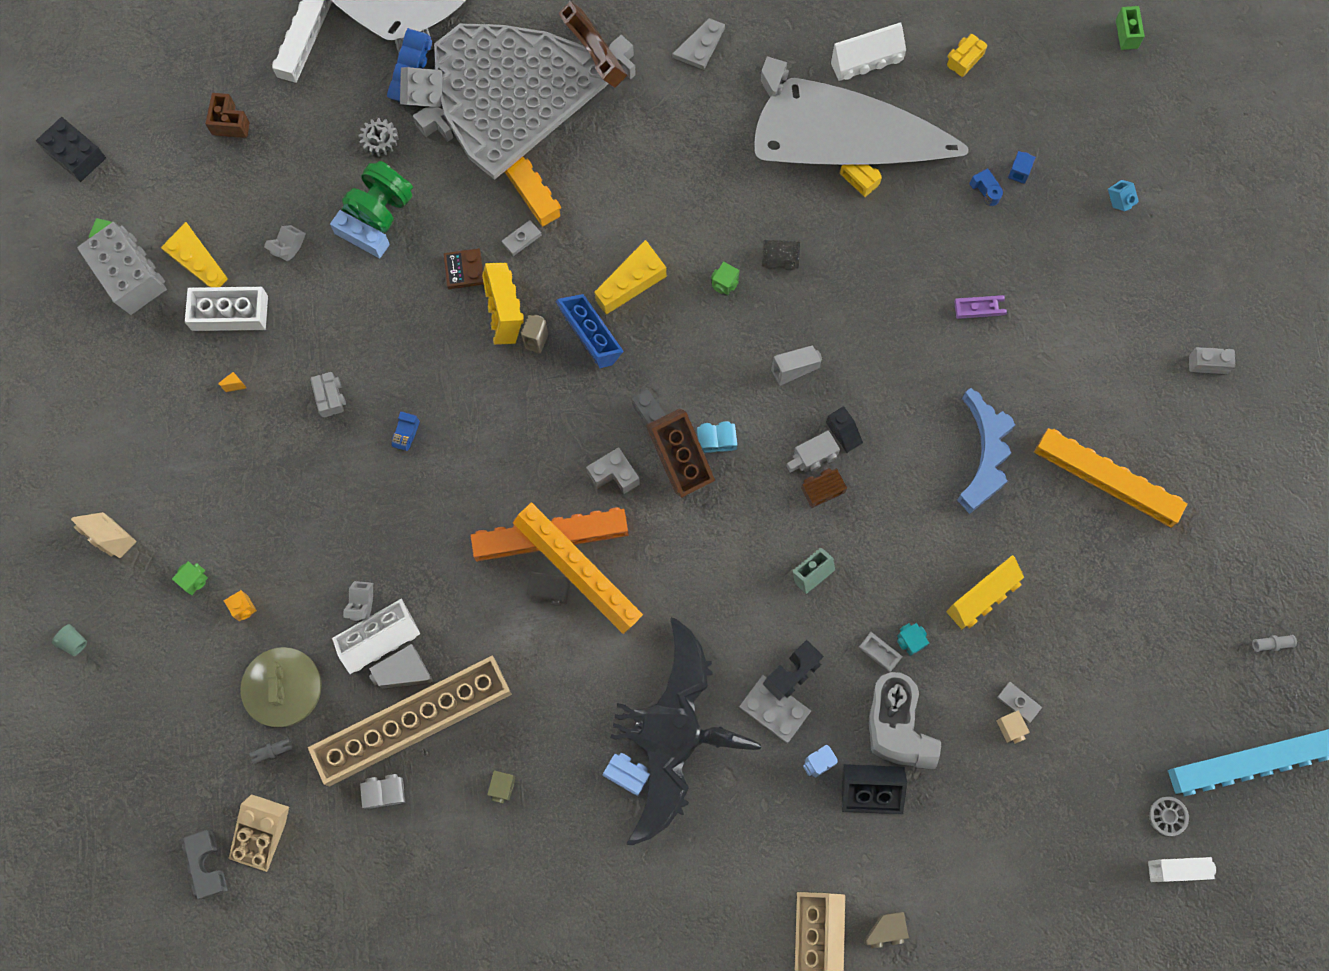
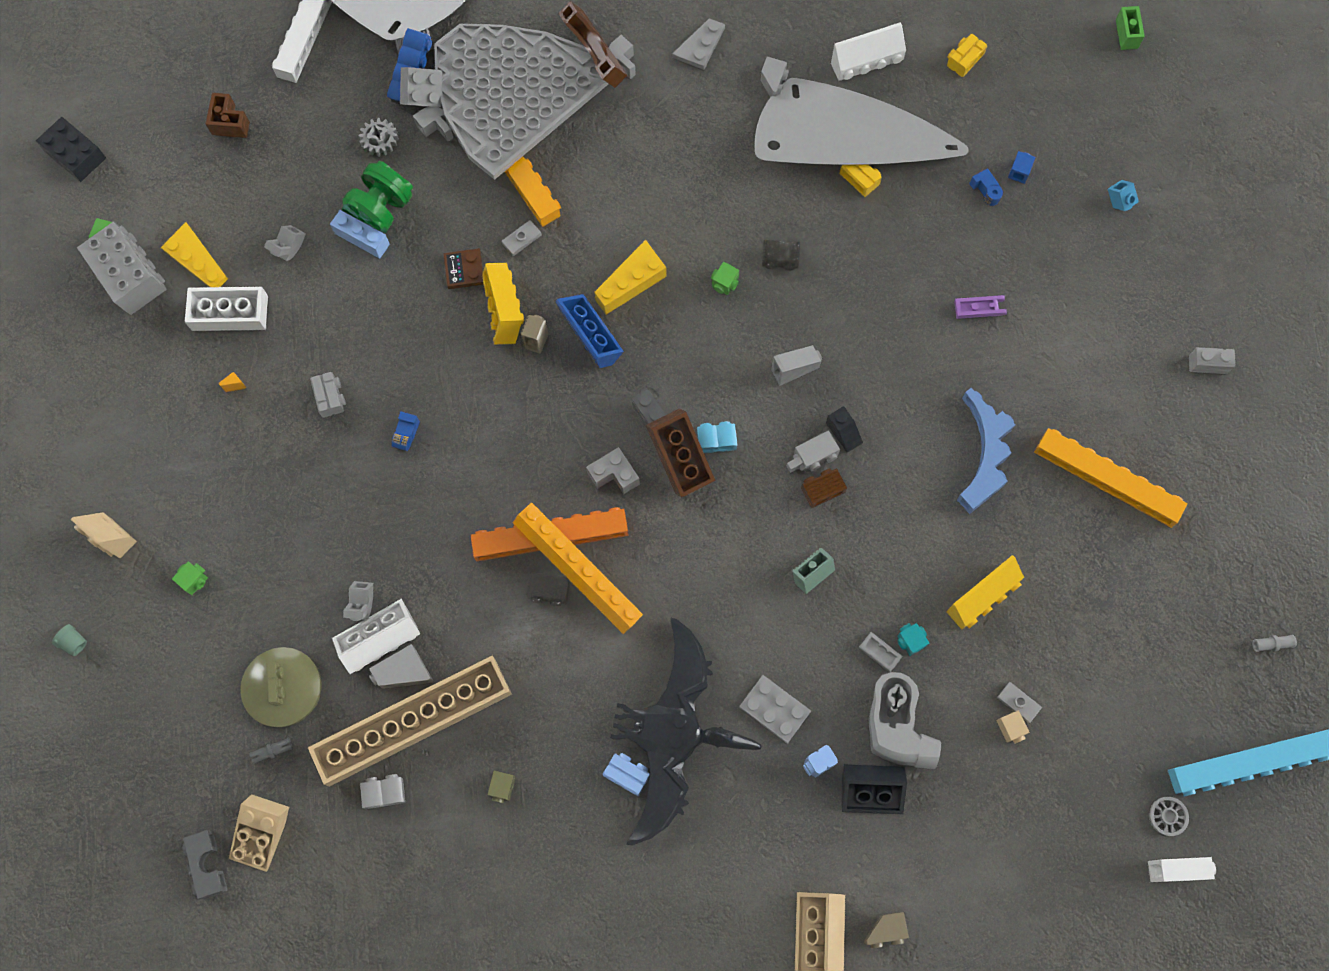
(240, 606): light orange brick -> none
(781, 682): black arch -> none

